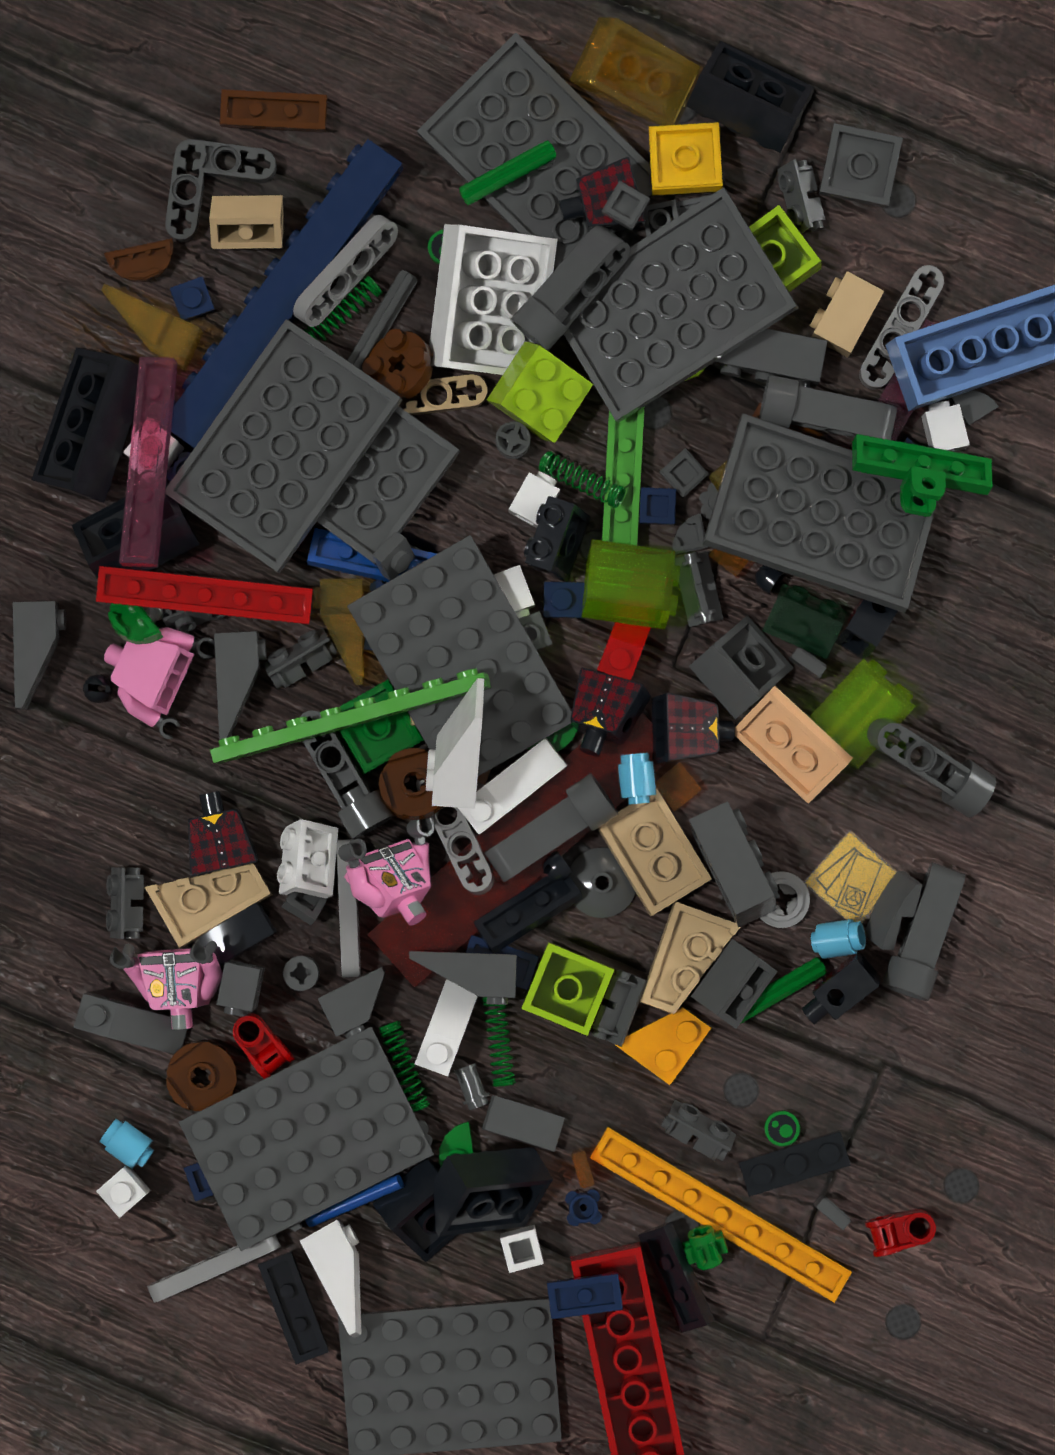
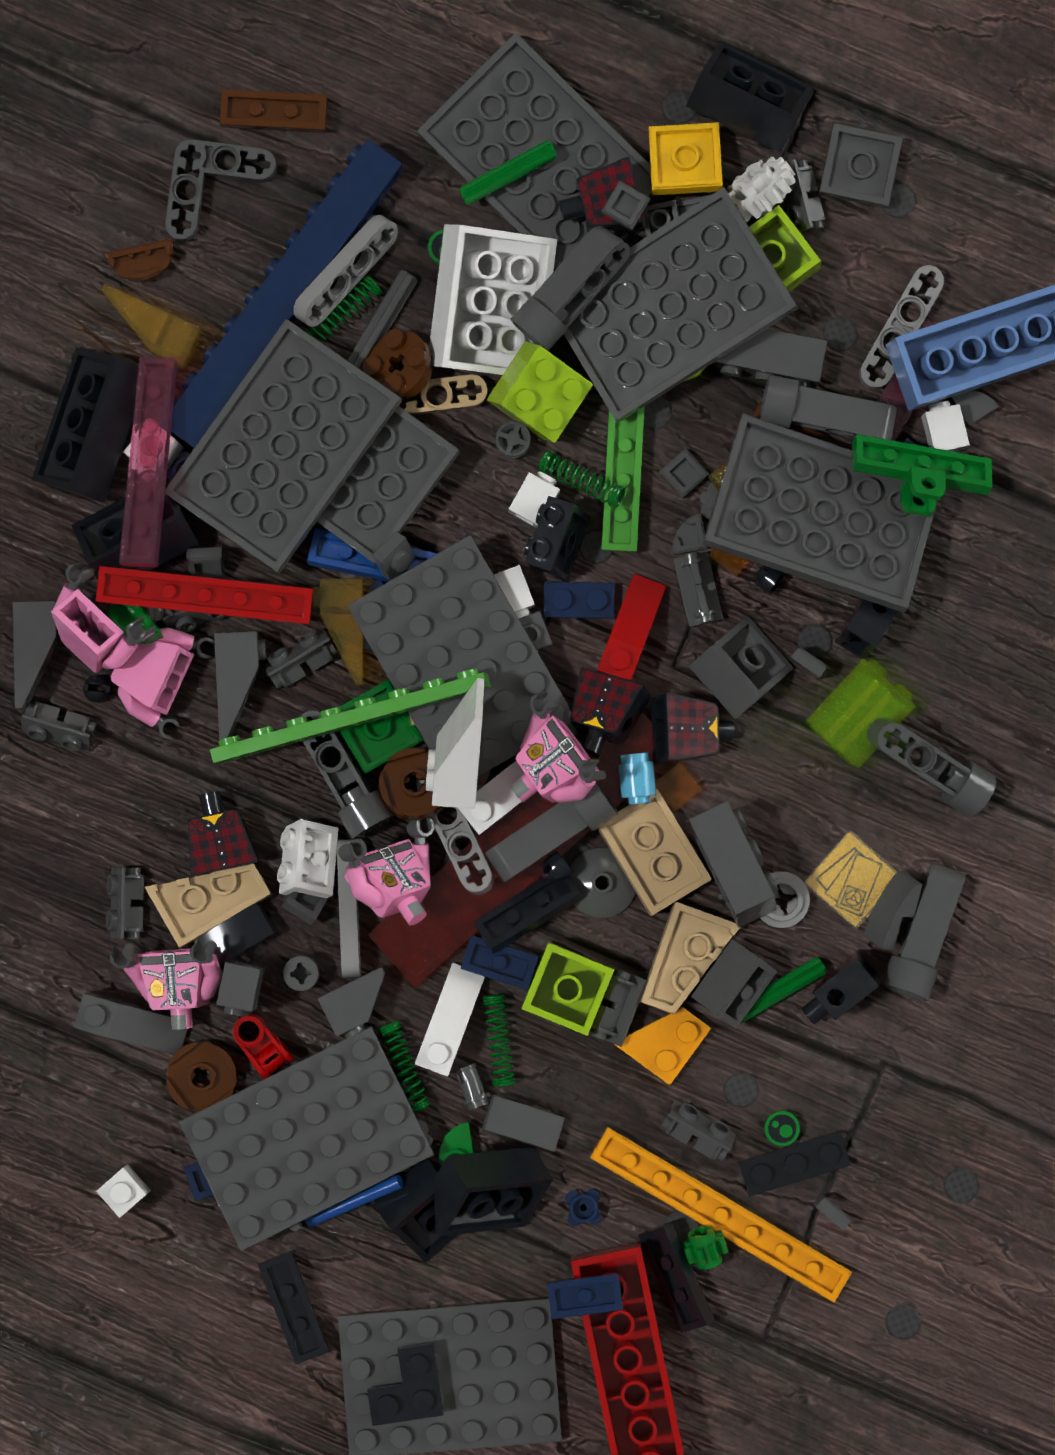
(42, 723): none -> dark grey hinge
(88, 630): none -> bright pink torso
(127, 1144): medium azure brick -> none
(192, 299): dark blue plate -> none
(206, 562): none -> dark grey tile
(209, 1268): light grey beam -> none
(246, 222): tan brick -> none
(338, 1268): white slope -> none
(416, 1395): none -> black plate
(478, 973): dark grey slope -> none
(521, 1248): white brick -> none
(553, 758): none -> torso
(582, 1168): clear orange tile -> none
(630, 584): clear neon green brick -> none
(634, 72): clear yellow slope -> none
(657, 506): dark blue plate -> none
(761, 187): none -> white gear
(792, 744): light nougat plate -> none
(805, 620): clear green bracket -> none
(838, 938): medium azure brick -> none
(847, 313): tan brick -> none
(898, 1232): red piece -> none

